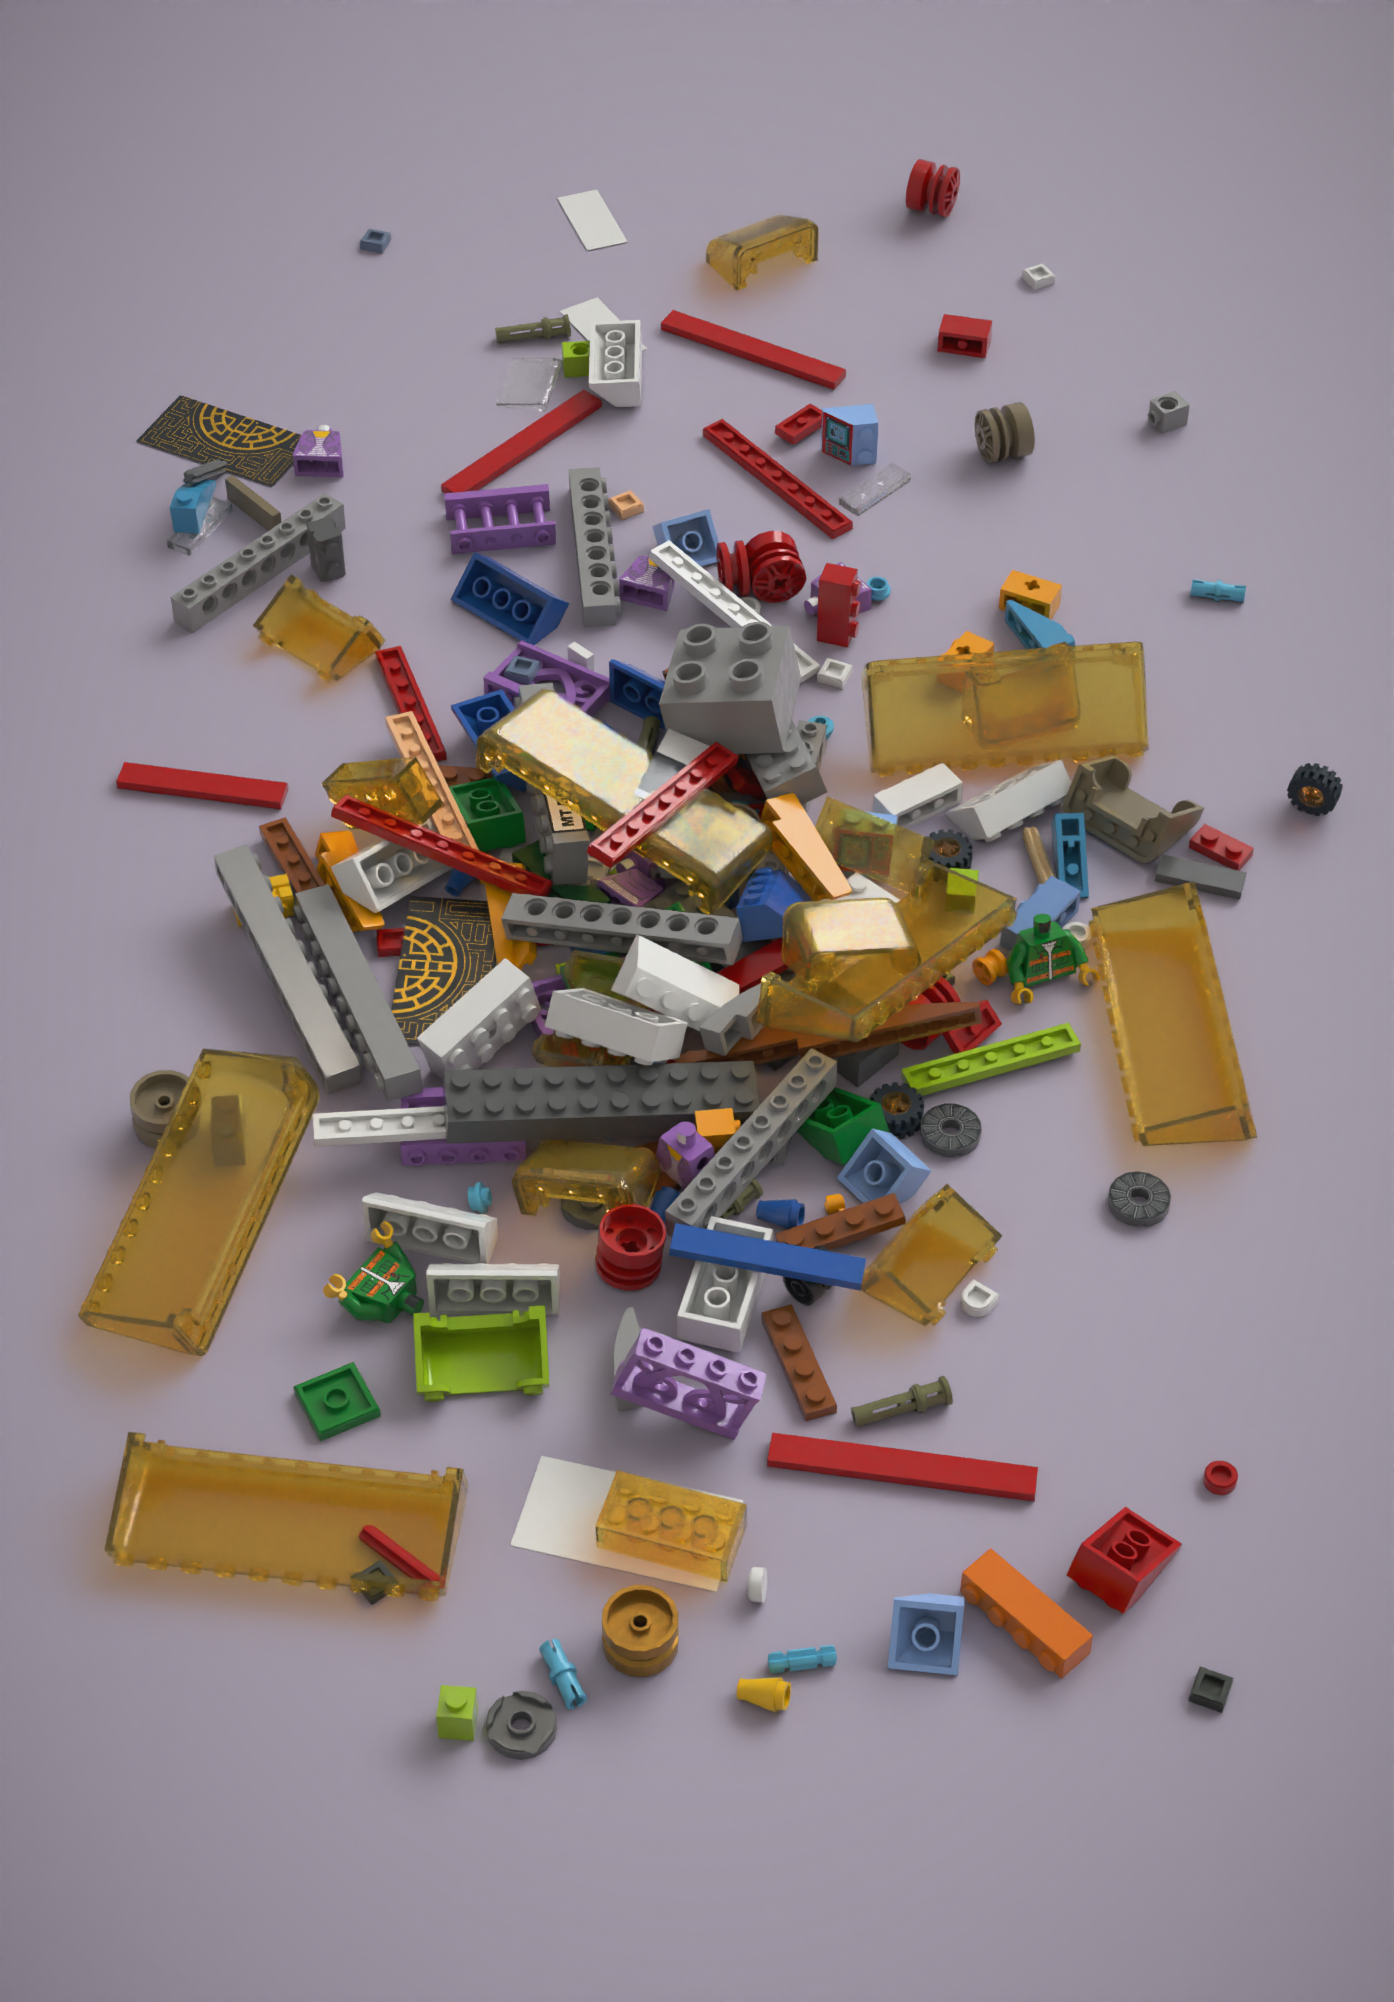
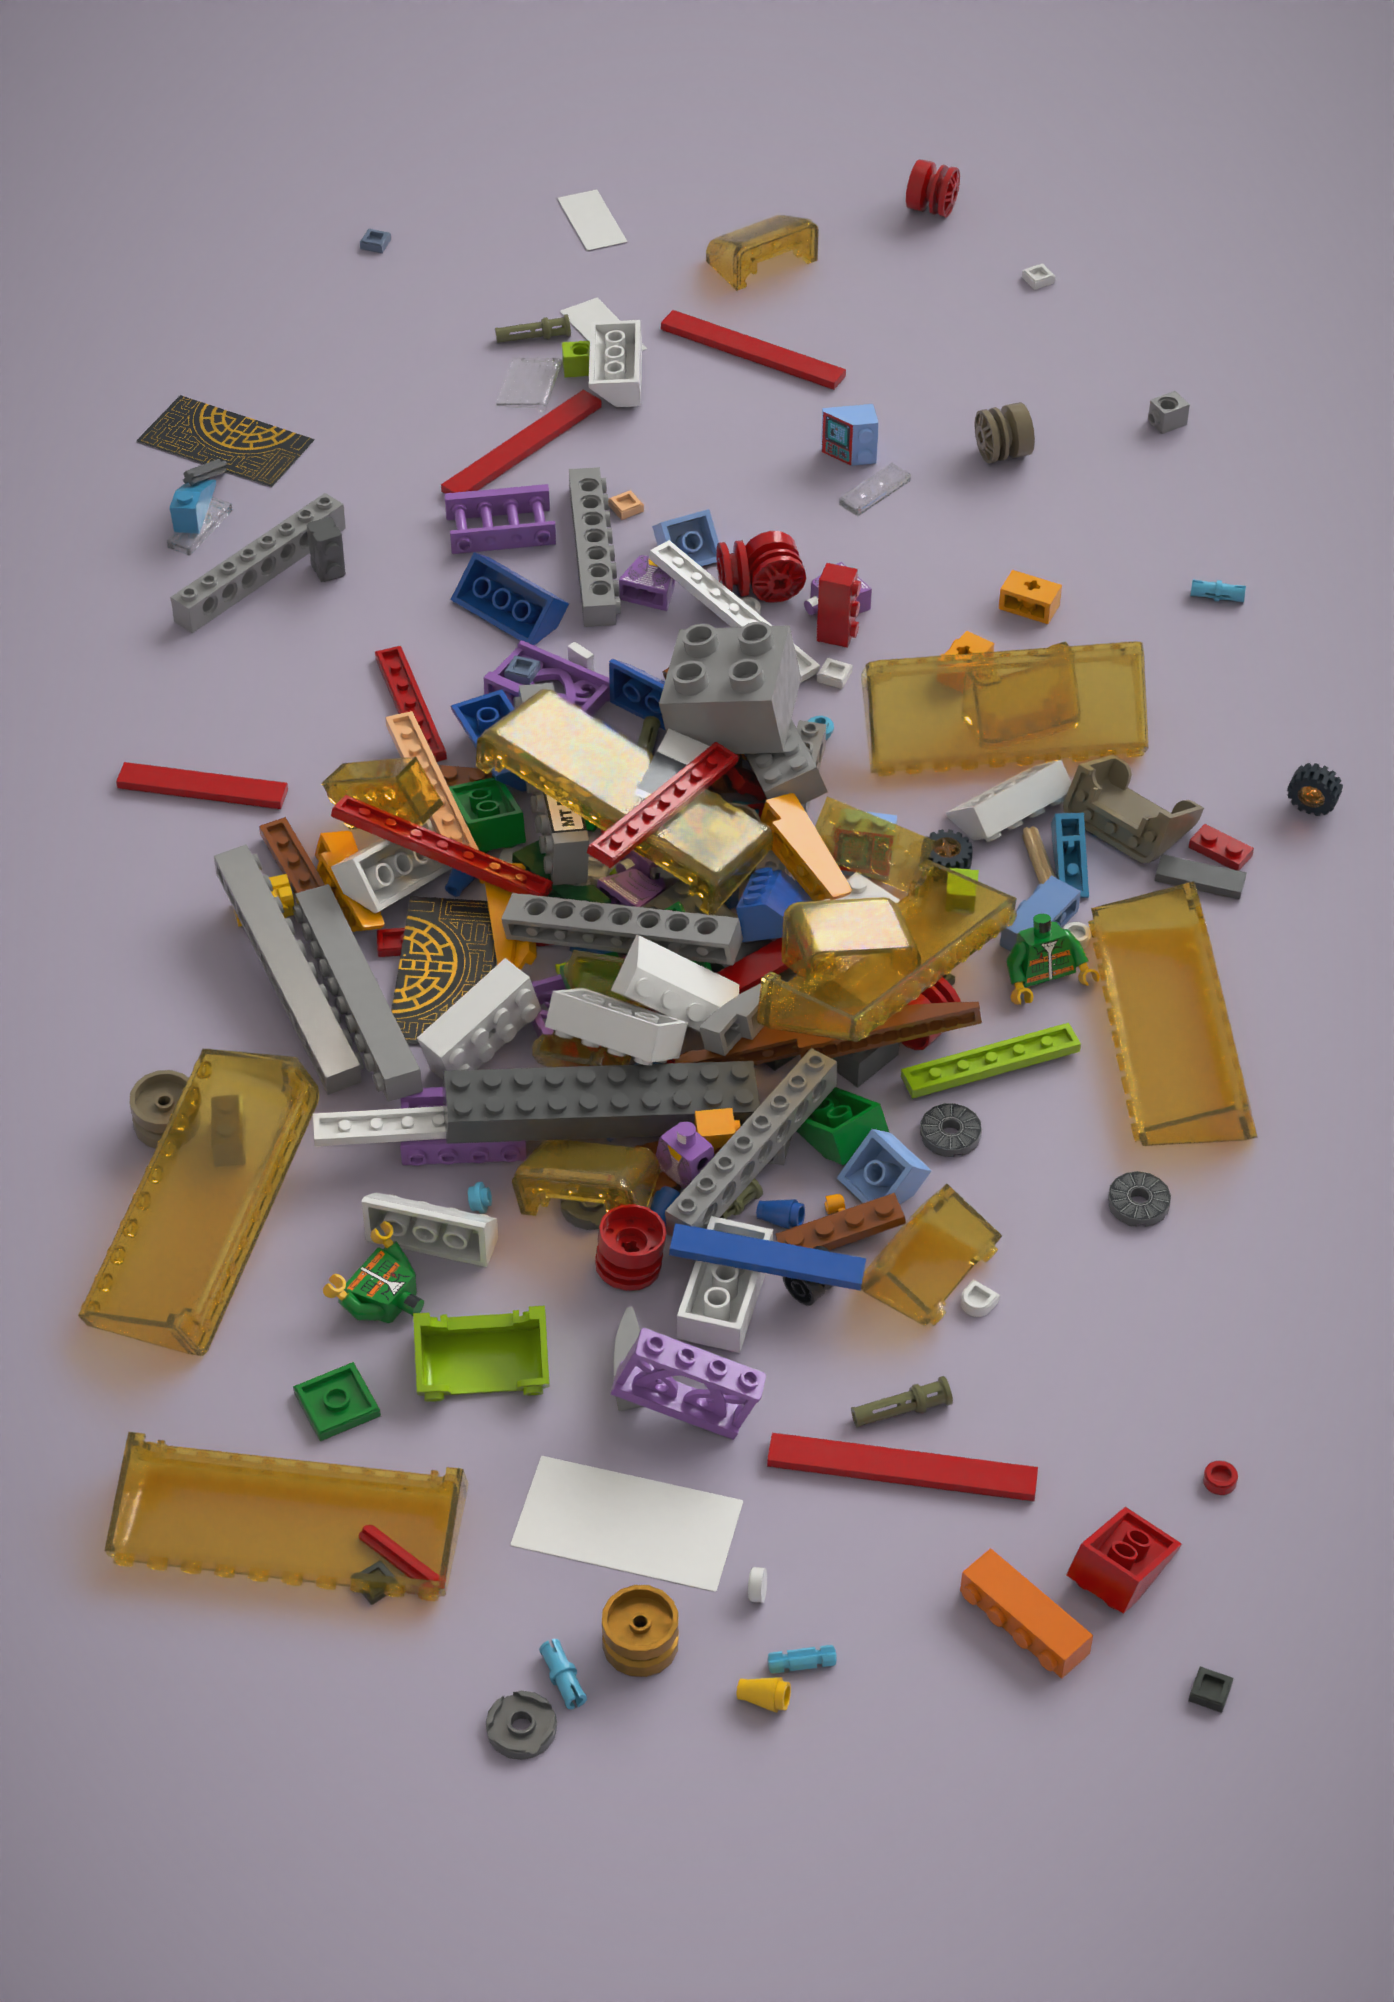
(252, 503): dark tan tile -> none
(317, 631): clear yellow windscreen -> none
(319, 453): medium lavender torso -> none
(457, 1712): lime brick -> none
(492, 1288): white slope -> none
(671, 1526): clear yellow brick -> none
(778, 479): red tile -> none
(798, 1362): dark orange plate -> none
(800, 424): red plate -> none
(880, 588): medium azure plate -> none
(900, 1100): black wheel -> none
(920, 796): white brick -> none
(926, 1633): light blue slope -> none
(964, 336): red brick -> none
(971, 1036): red plate -> none
(990, 967): light orange wheel -> none
(1033, 628): dark azure slope -> none

